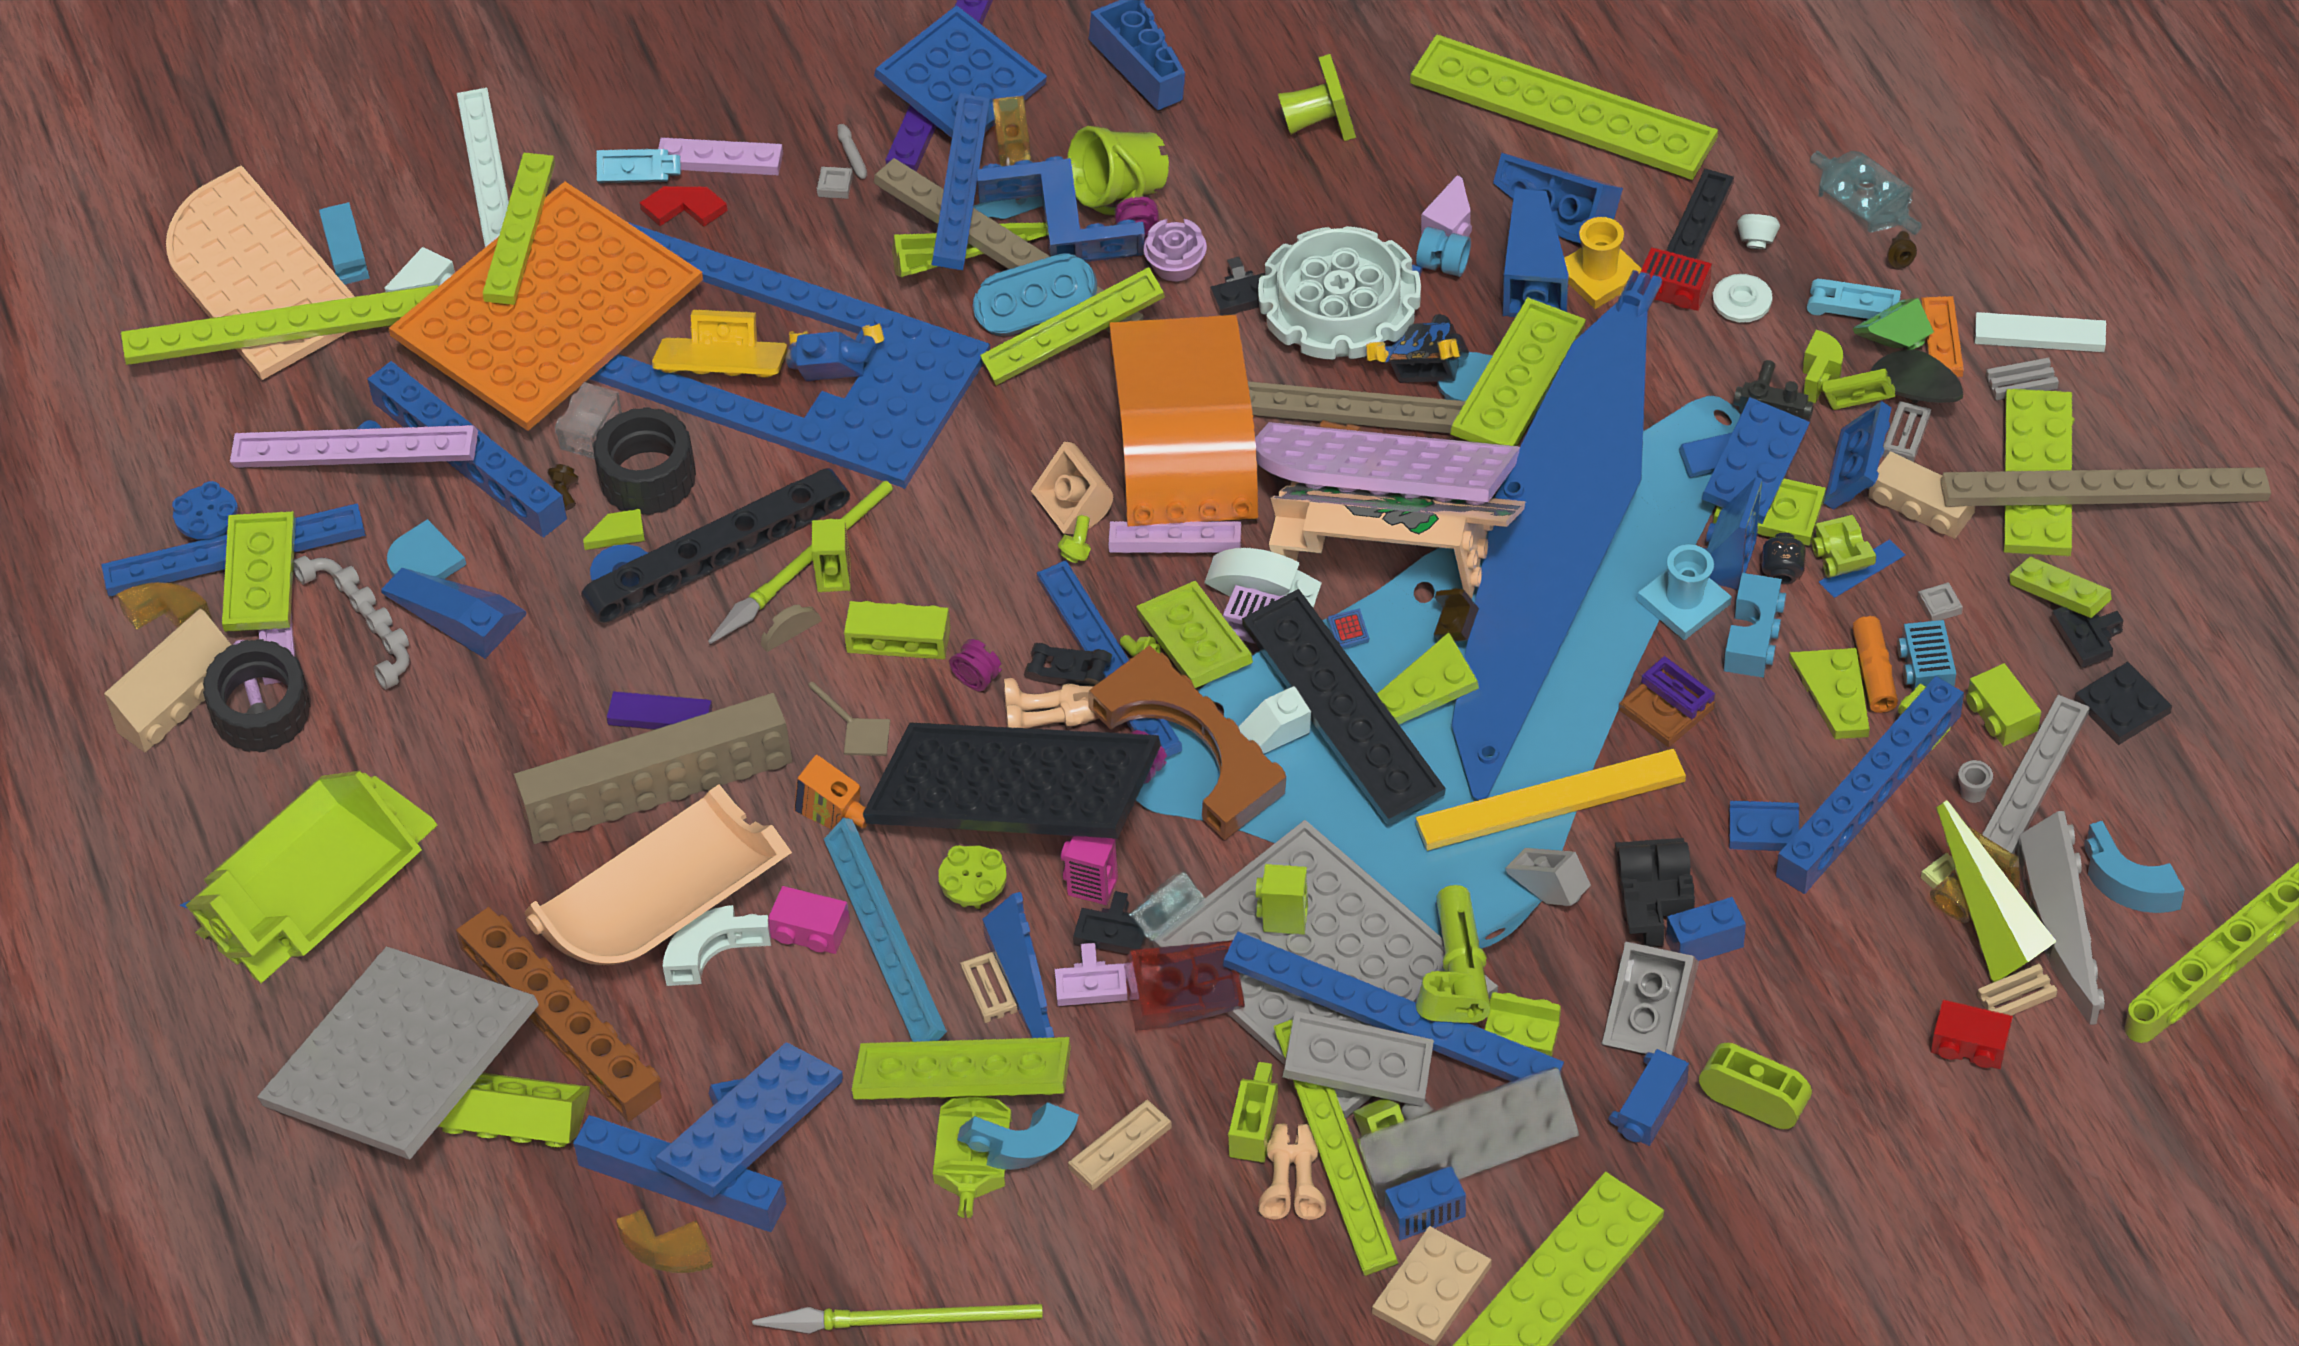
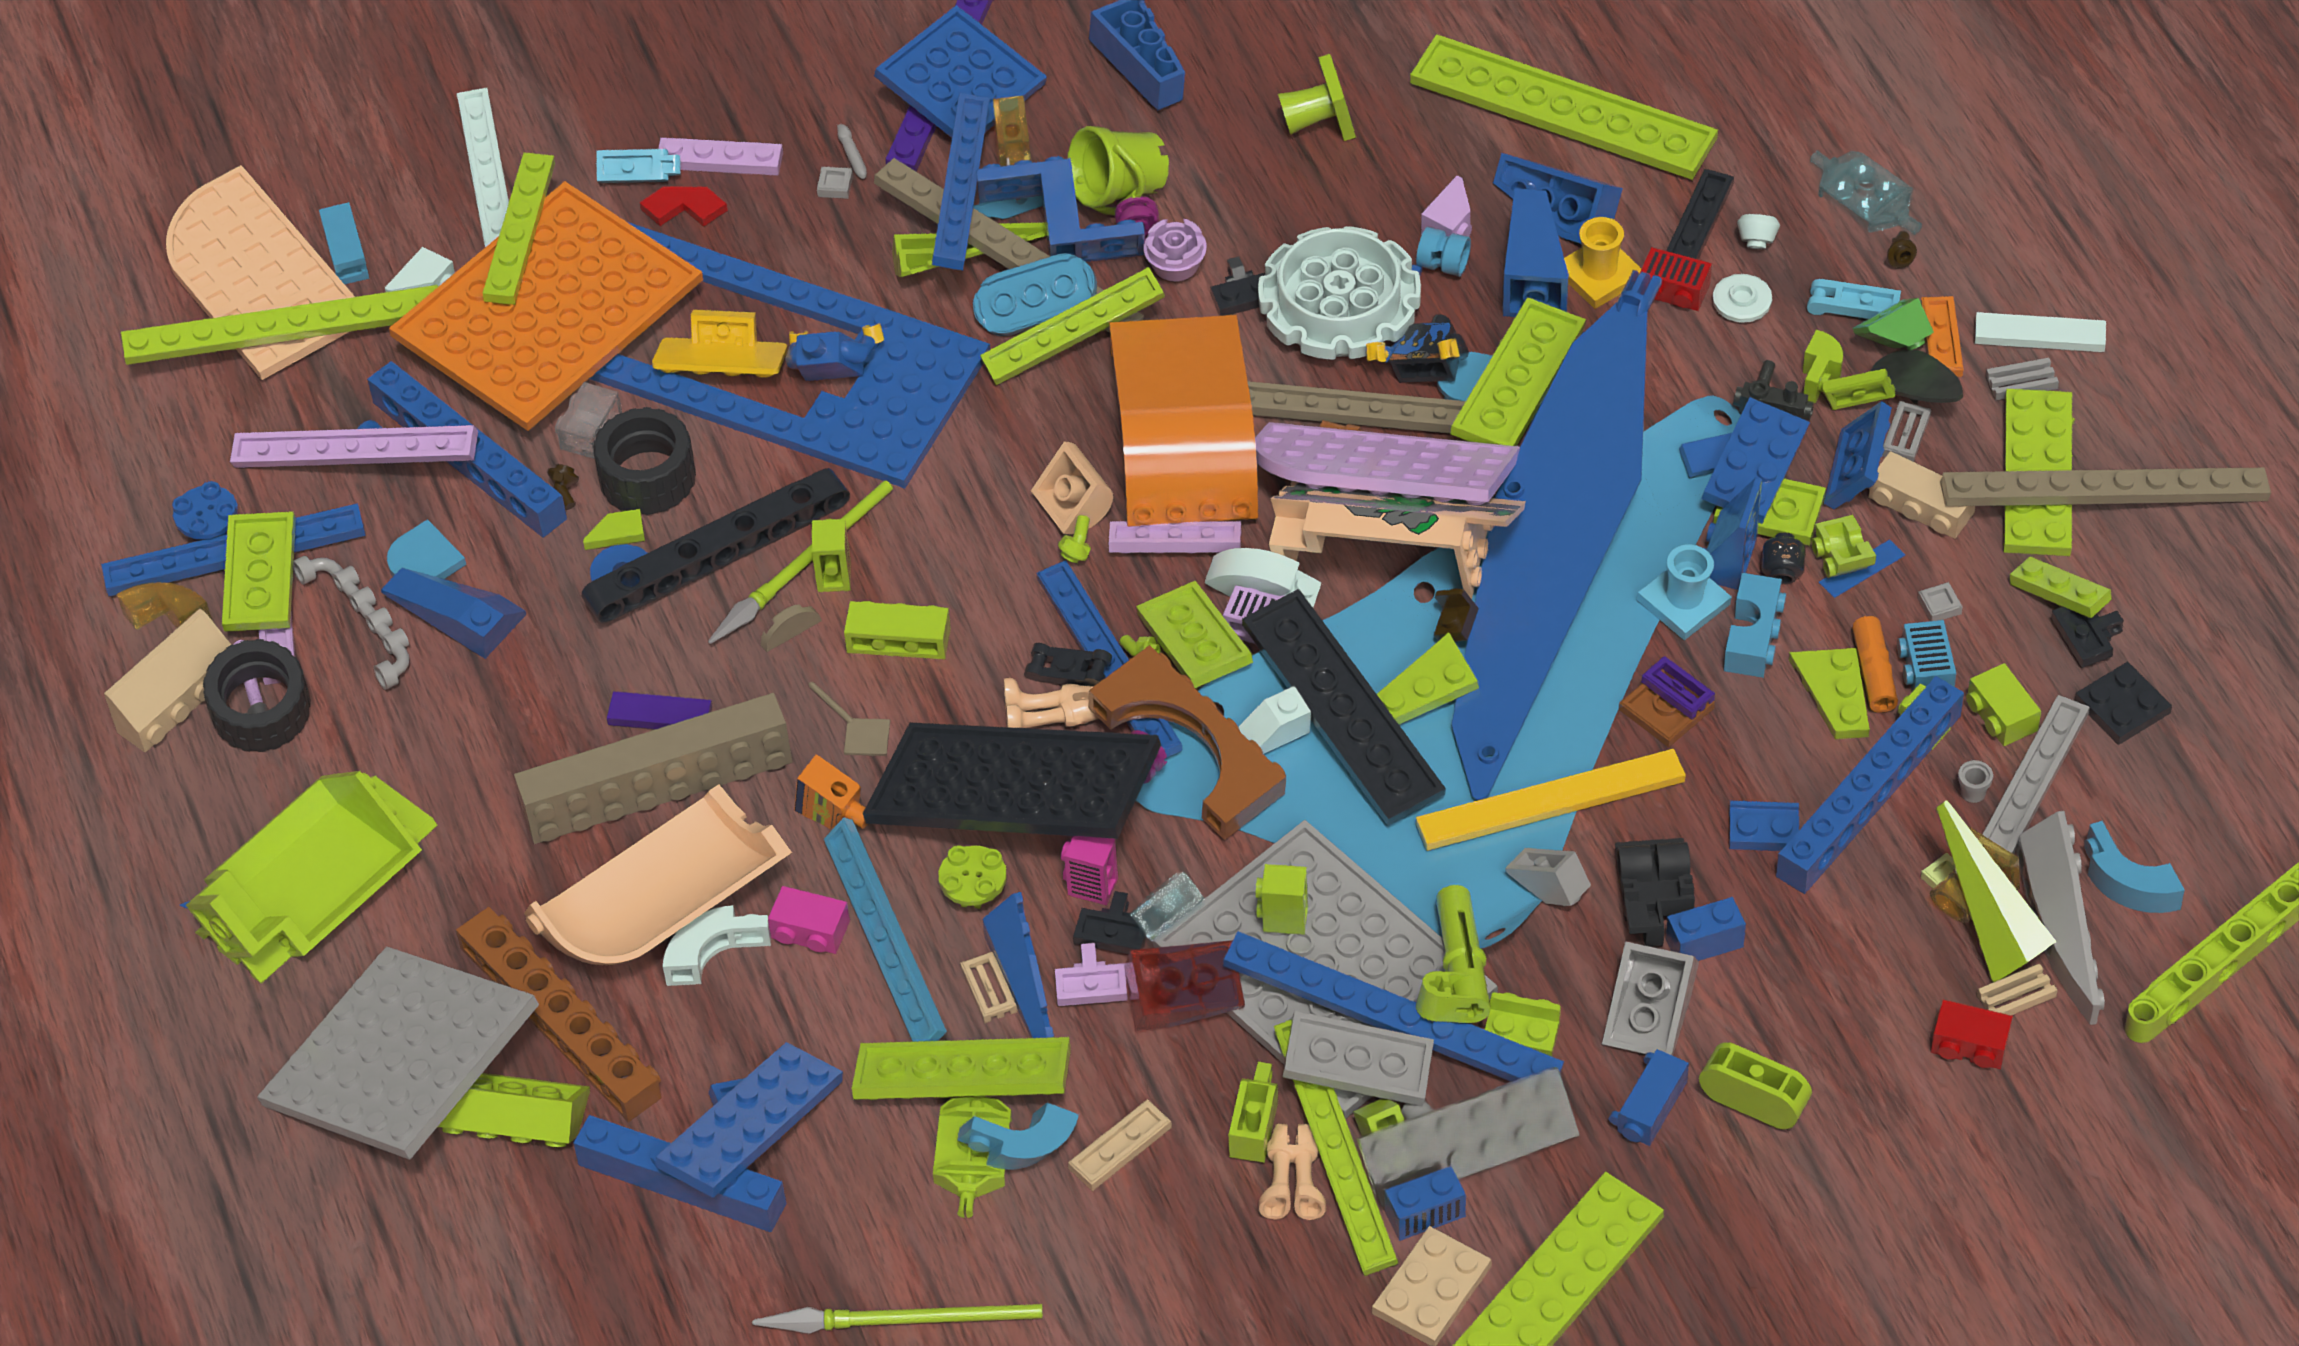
(674, 1252): clear yellow brick -> none
(975, 665): magenta wheel -> none
(1348, 628): tile -> none

